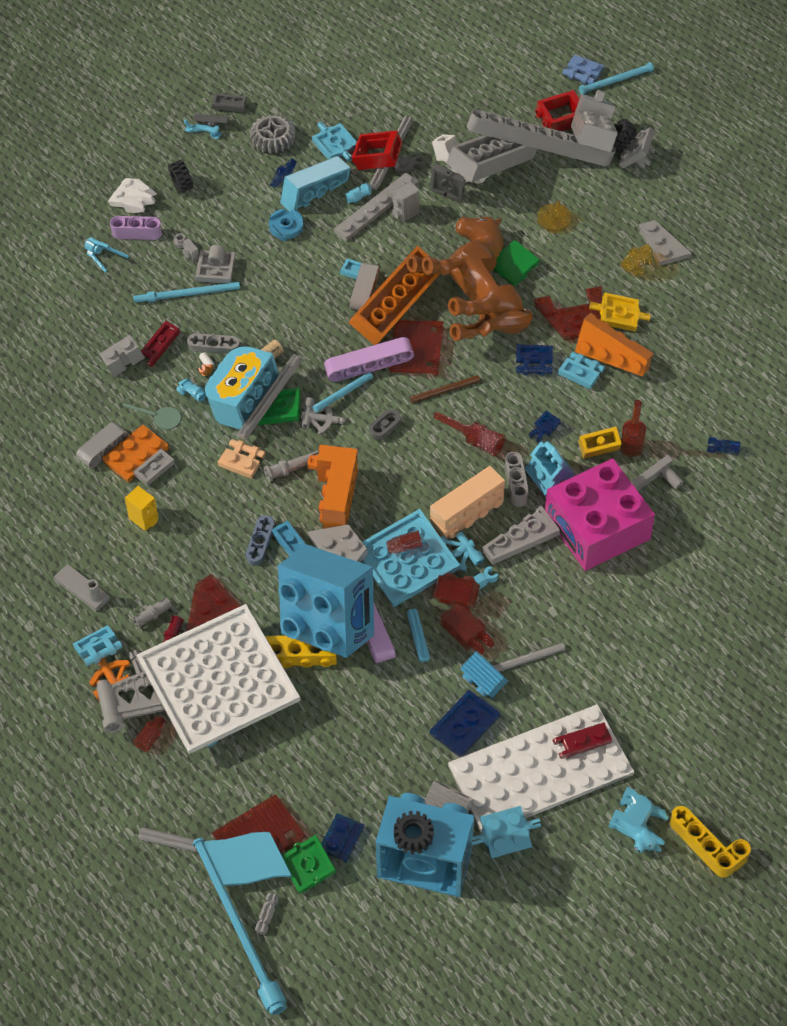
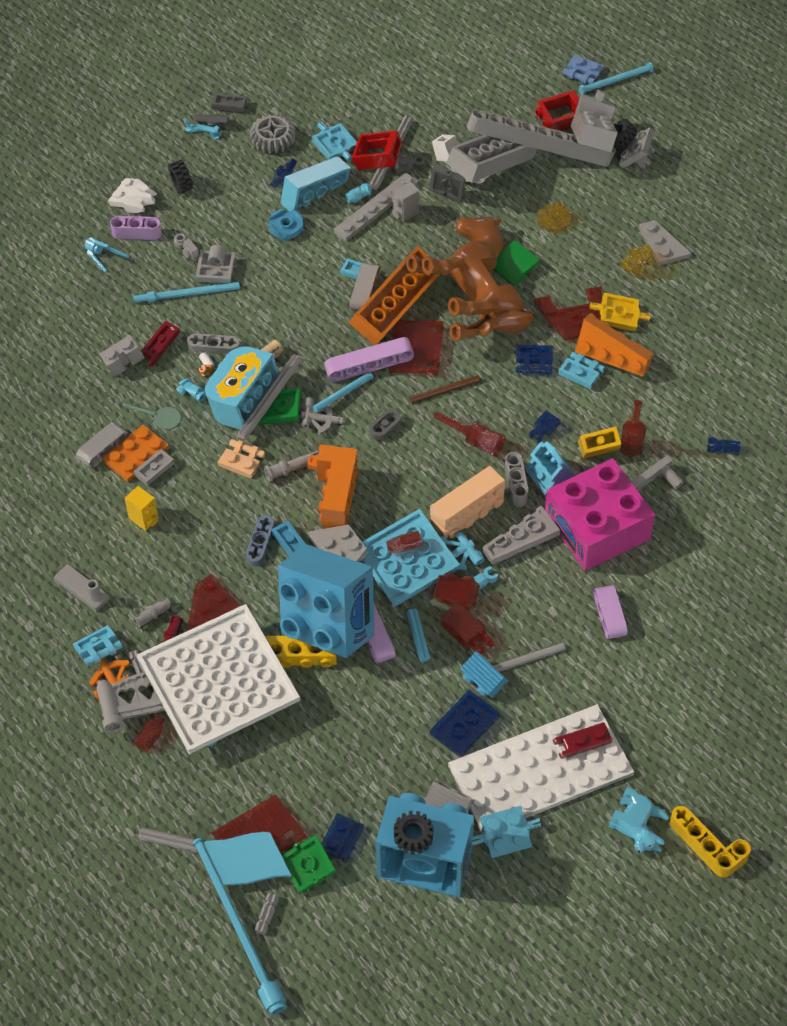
(610, 611): none -> lavender beam

